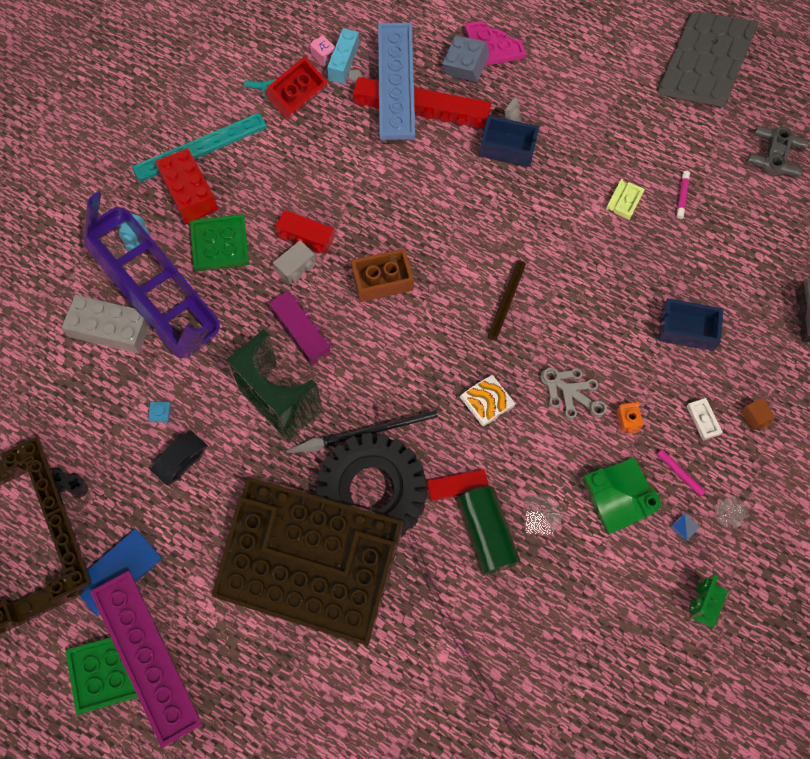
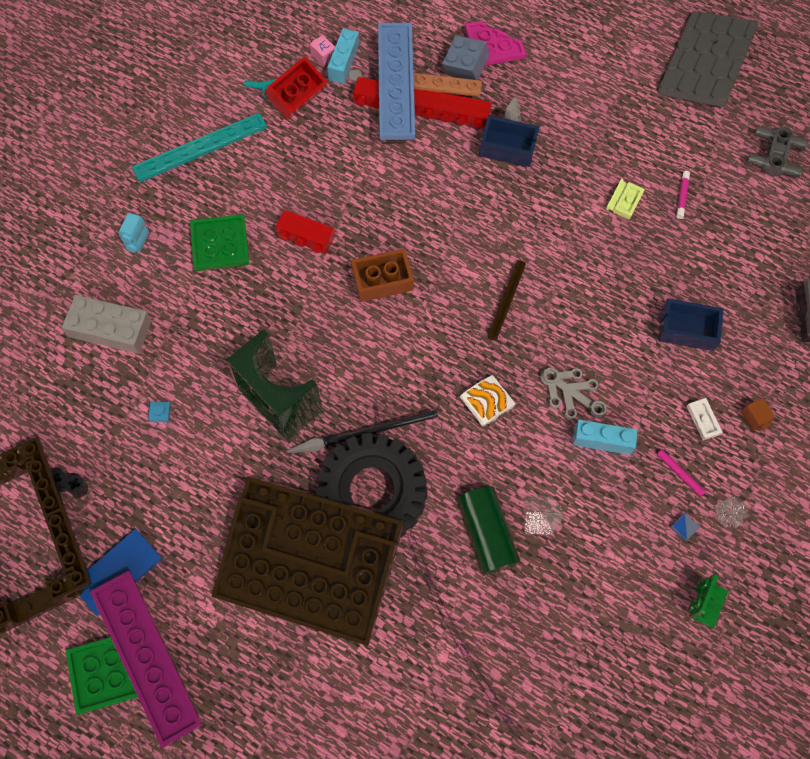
(178, 457): black brick -> none
(186, 185): red brick -> none
(191, 339): dark purple piece -> none
(294, 262): light grey brick -> none
(300, 328): magenta brick -> none
(447, 85): none -> nougat bracket
(456, 484): red tile -> none
(605, 437): none -> medium azure brick
(621, 495): green slope -> none
(627, 424): orange brick -> none

